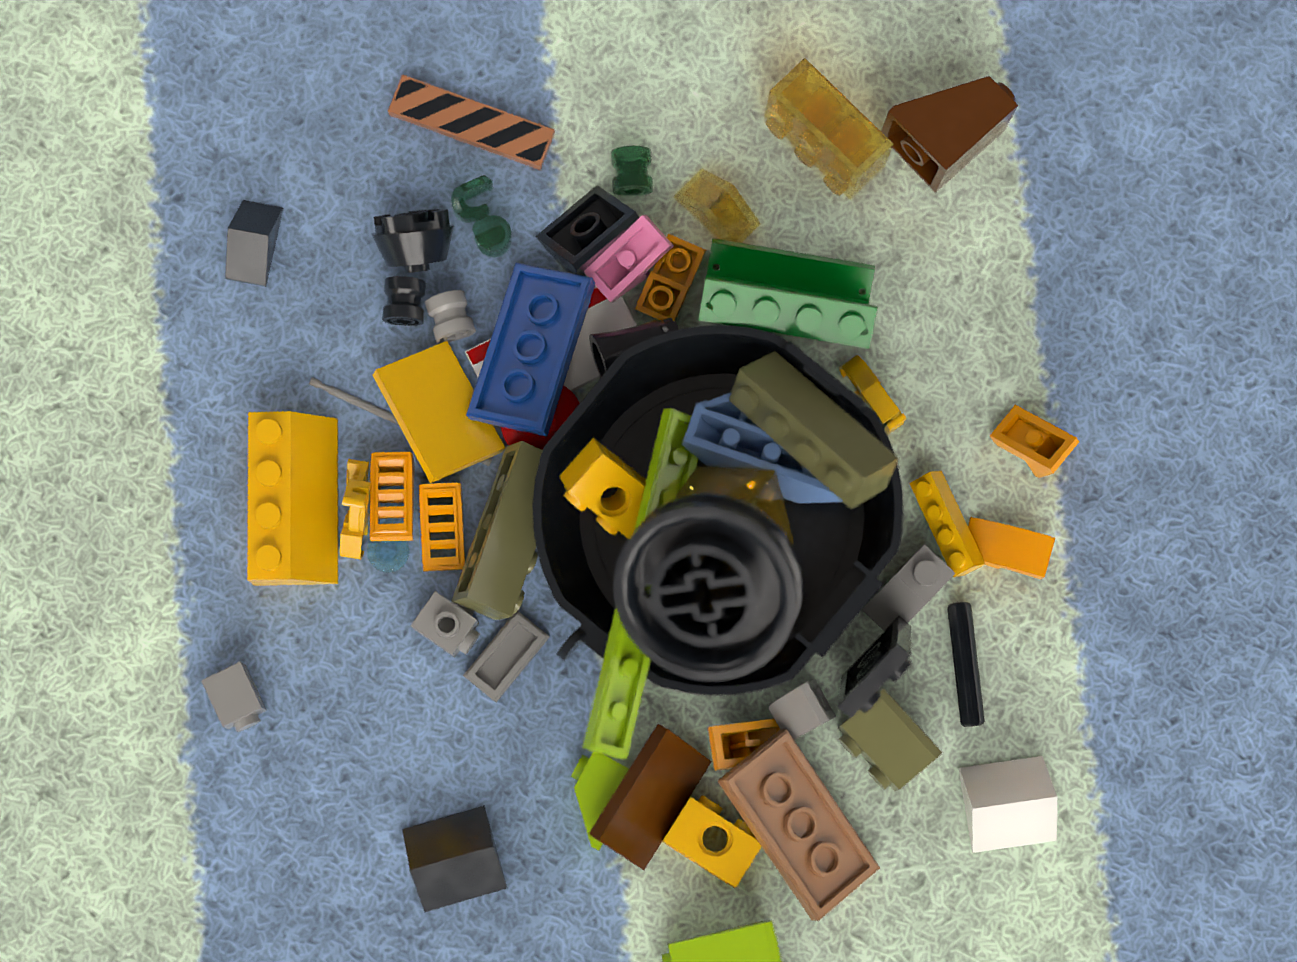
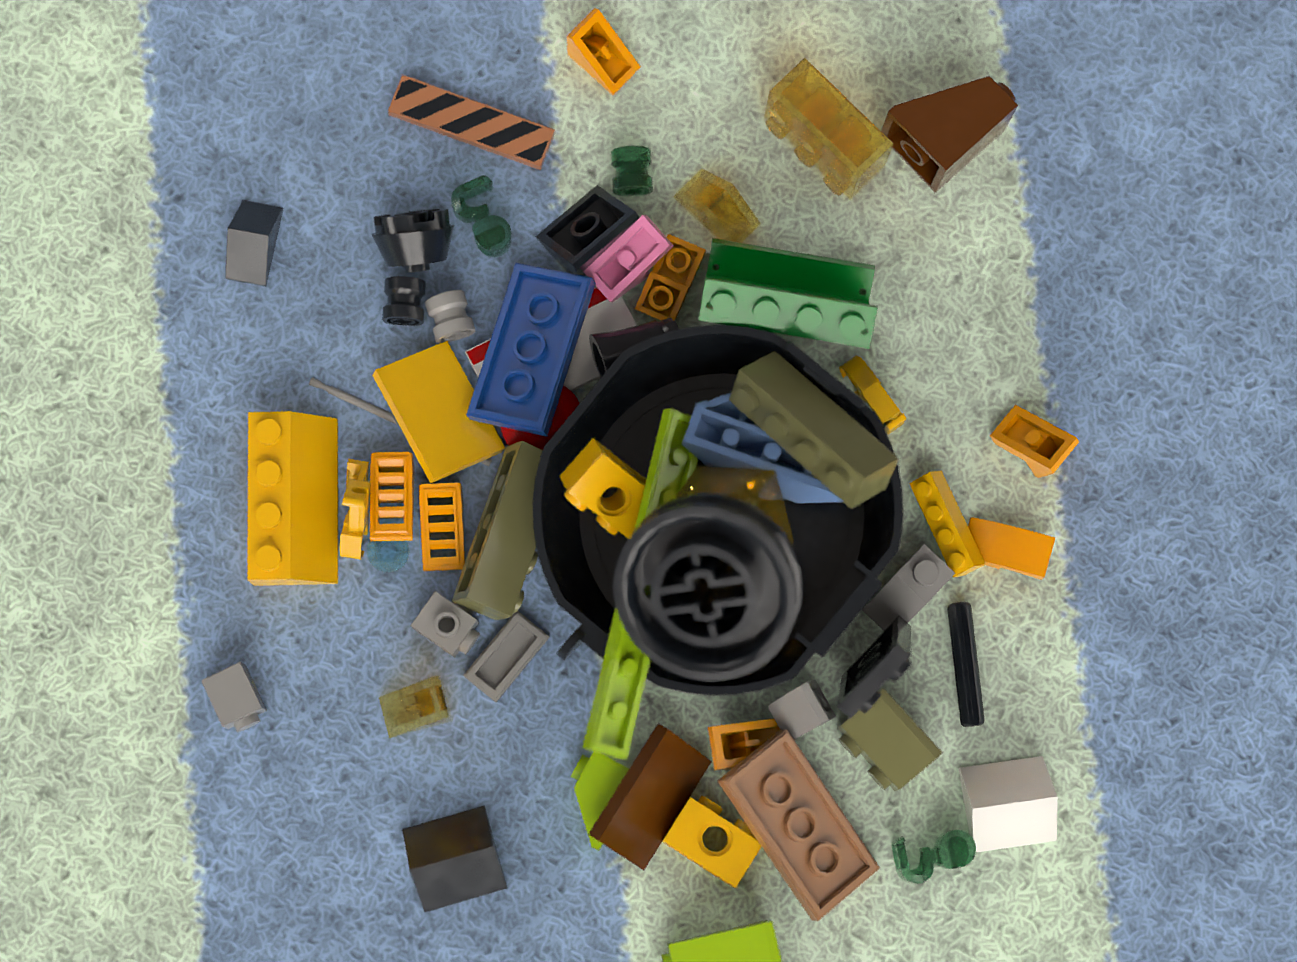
(416, 707): none -> clear yellow slope
(601, 52): none -> light orange slope
(950, 851): none -> clear green leg

